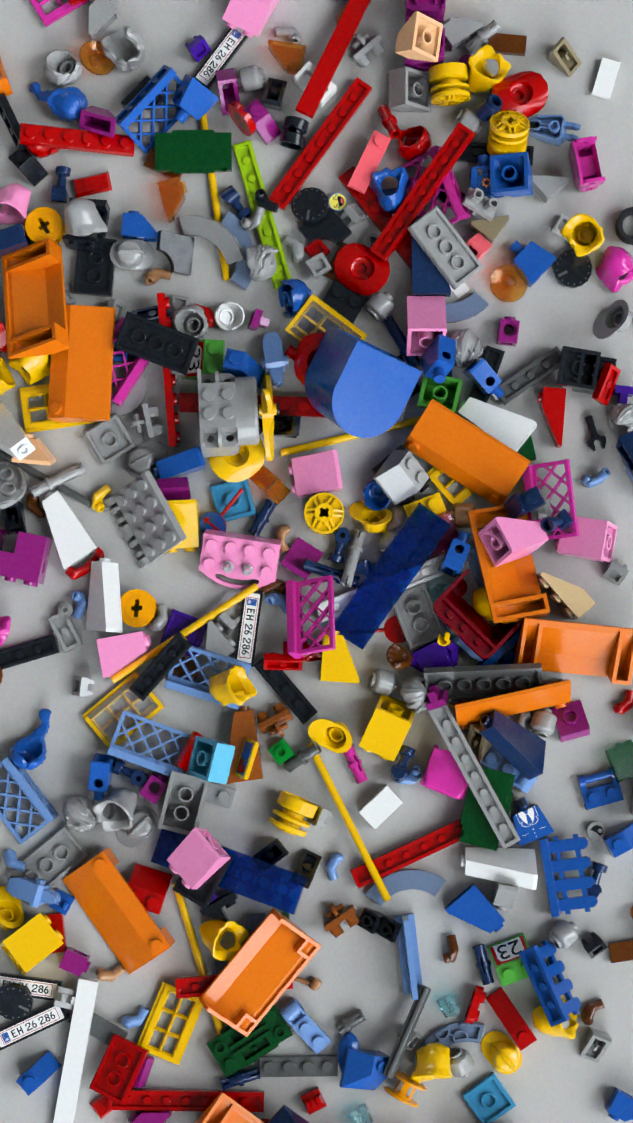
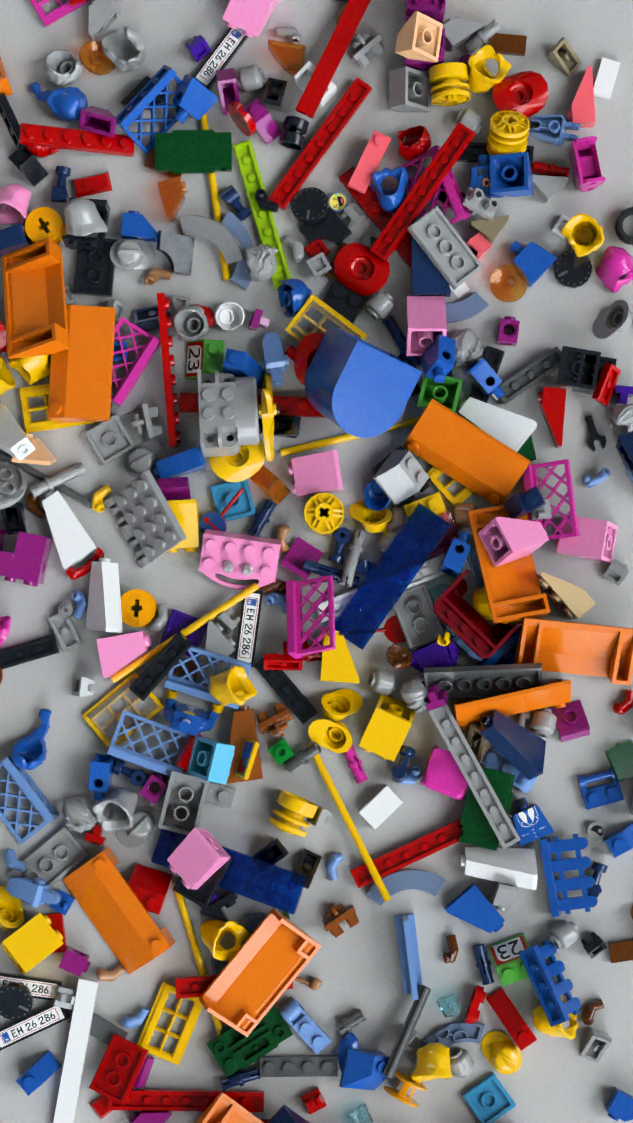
(95, 837): none -> red tile
(156, 343): black tile -> none
(188, 717): none -> blue torso
(255, 221): light grey arm -> none
(340, 704): none -> yellow piece
(379, 923): black slope -> none
(389, 121): red pin -> none
(489, 106): dark blue brick -> none
(550, 169): none -> red axle
(562, 520): dark blue leg -> none
(583, 108): none -> coral slope

